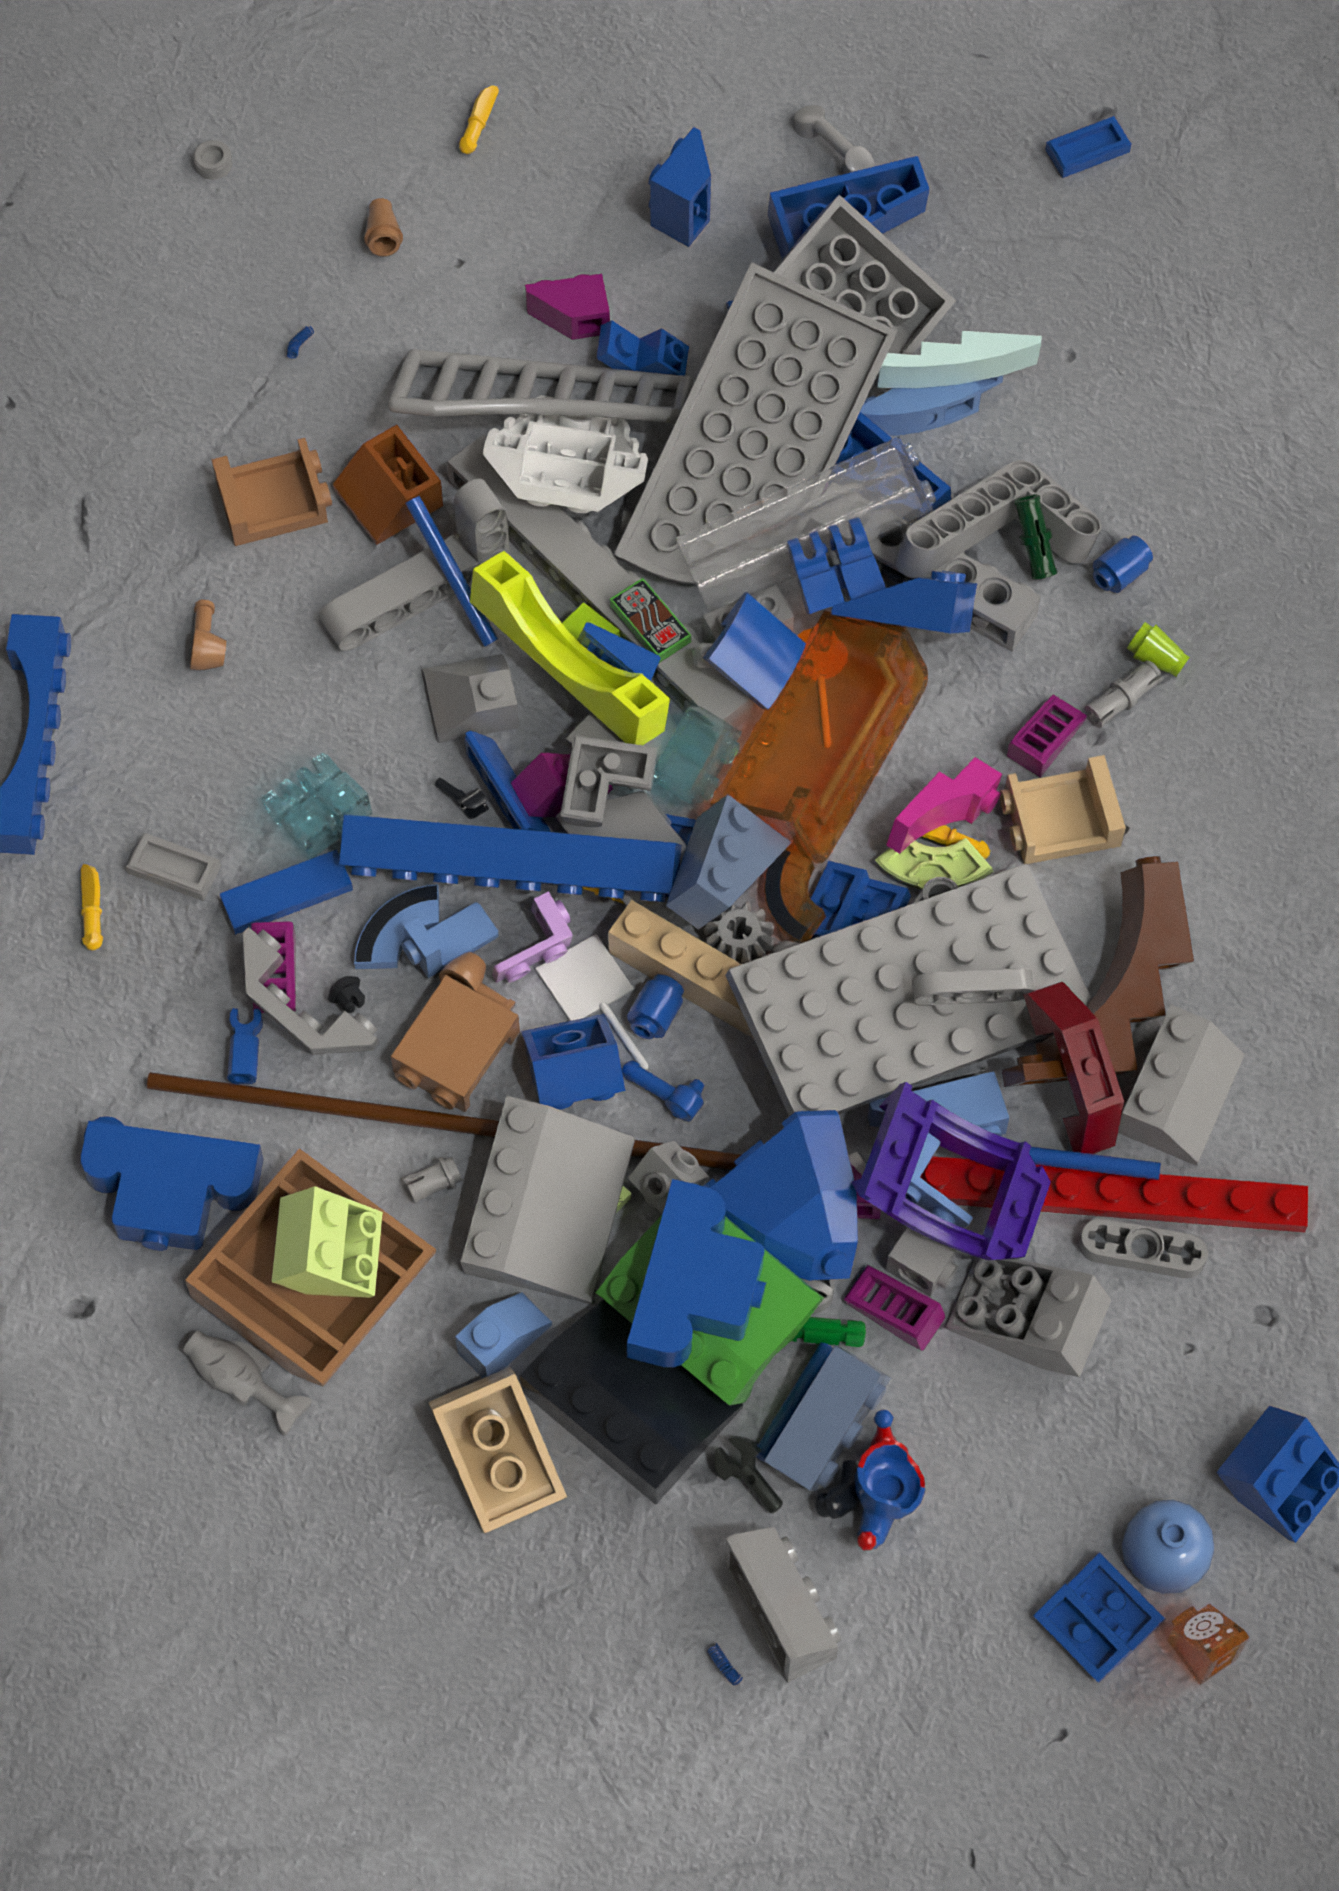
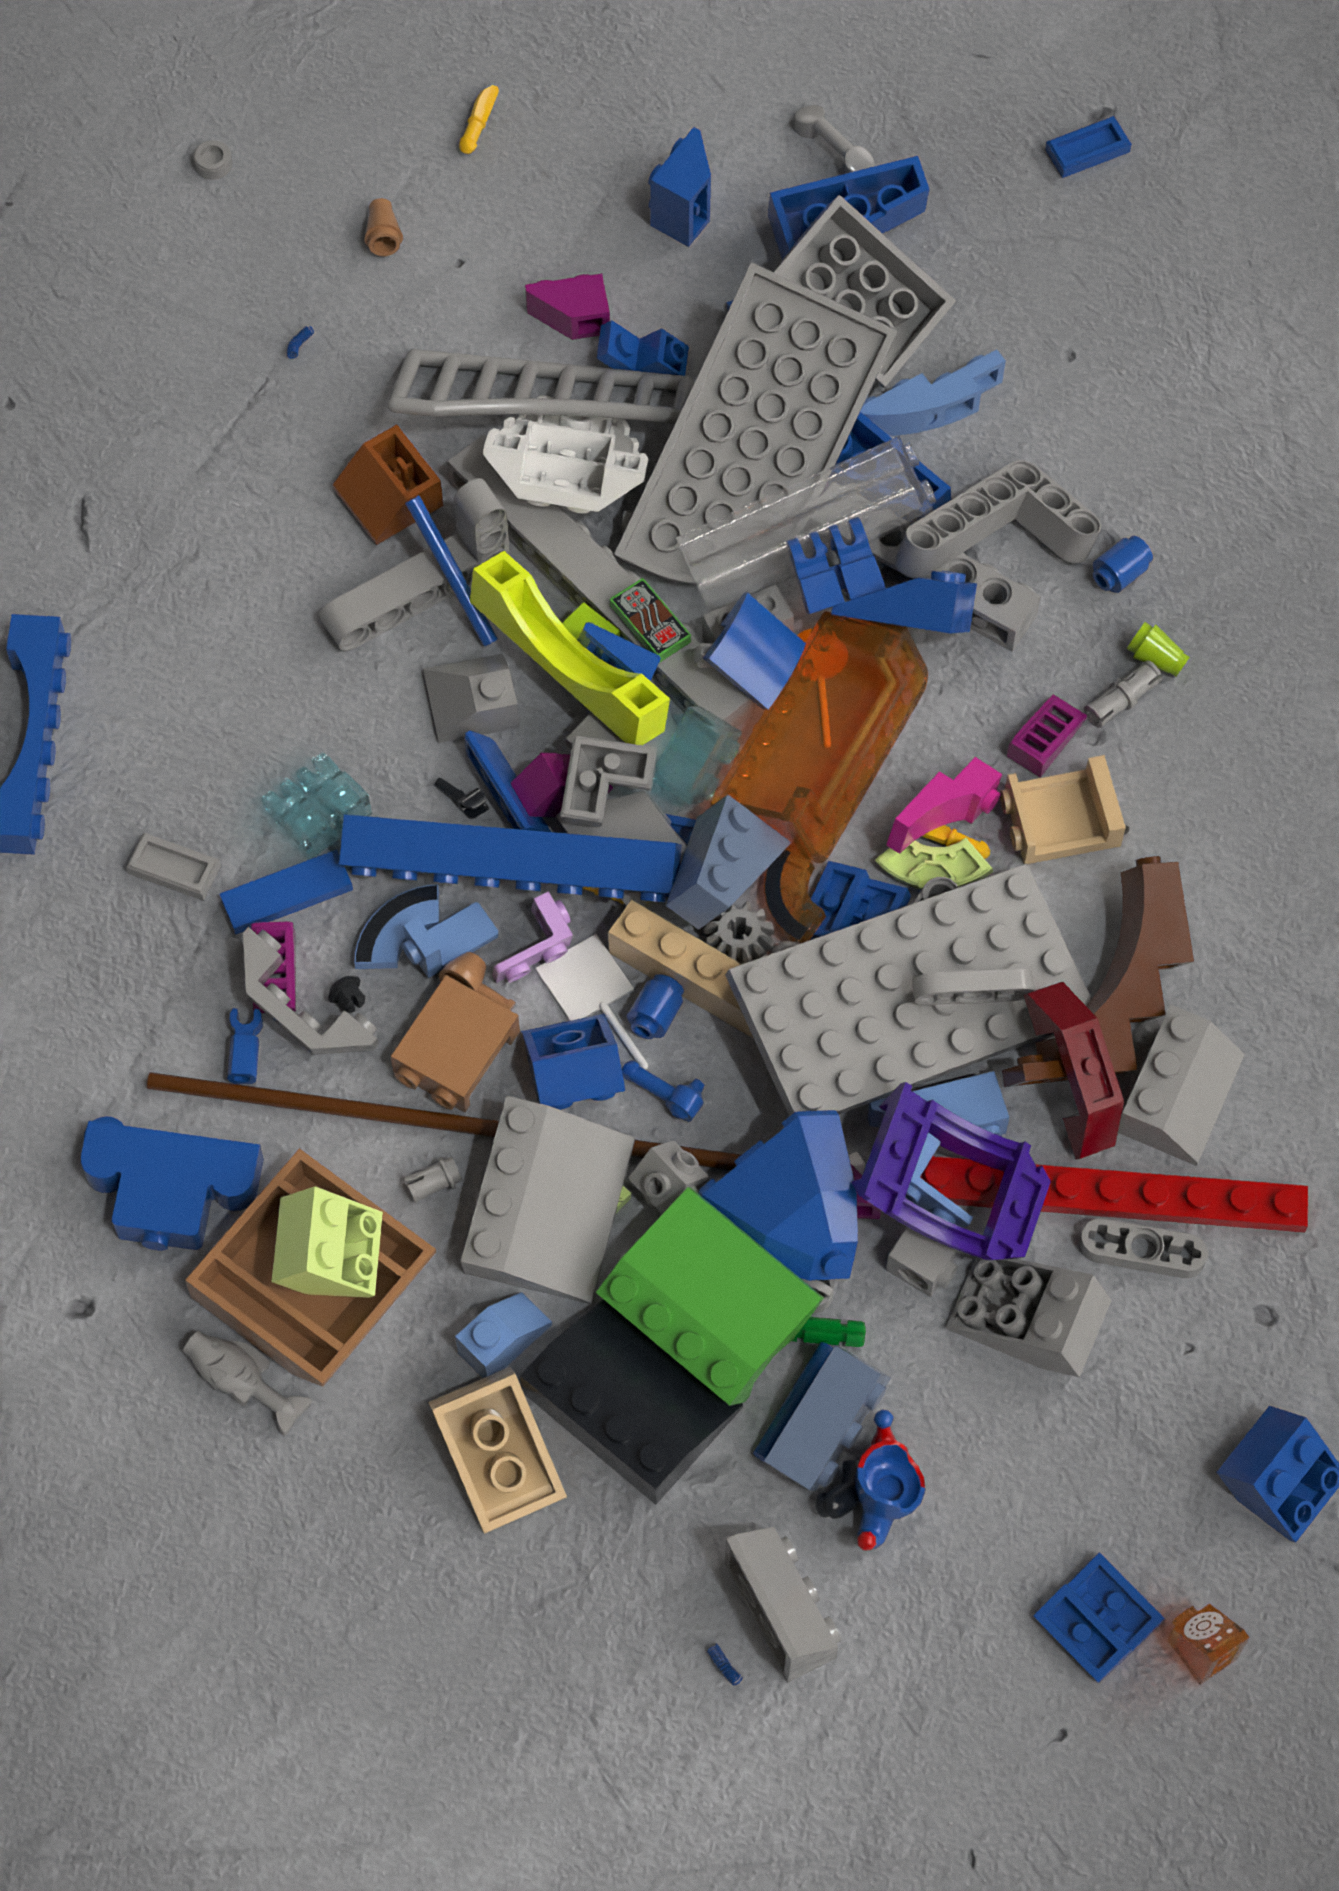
(90, 907): yellow piece -> none
(207, 648): medium nougat bar -> none
(272, 494): medium nougat panel -> none
(694, 1279): blue brick -> none
(747, 1471): pearl dark grey bar -> none
(925, 1327): magenta slope -> none
(974, 359): light aqua slope -> none
(1035, 536): dark green pin -> none
(1095, 1163): blue bar -> none
(1168, 1546): medium blue cylinder -> none

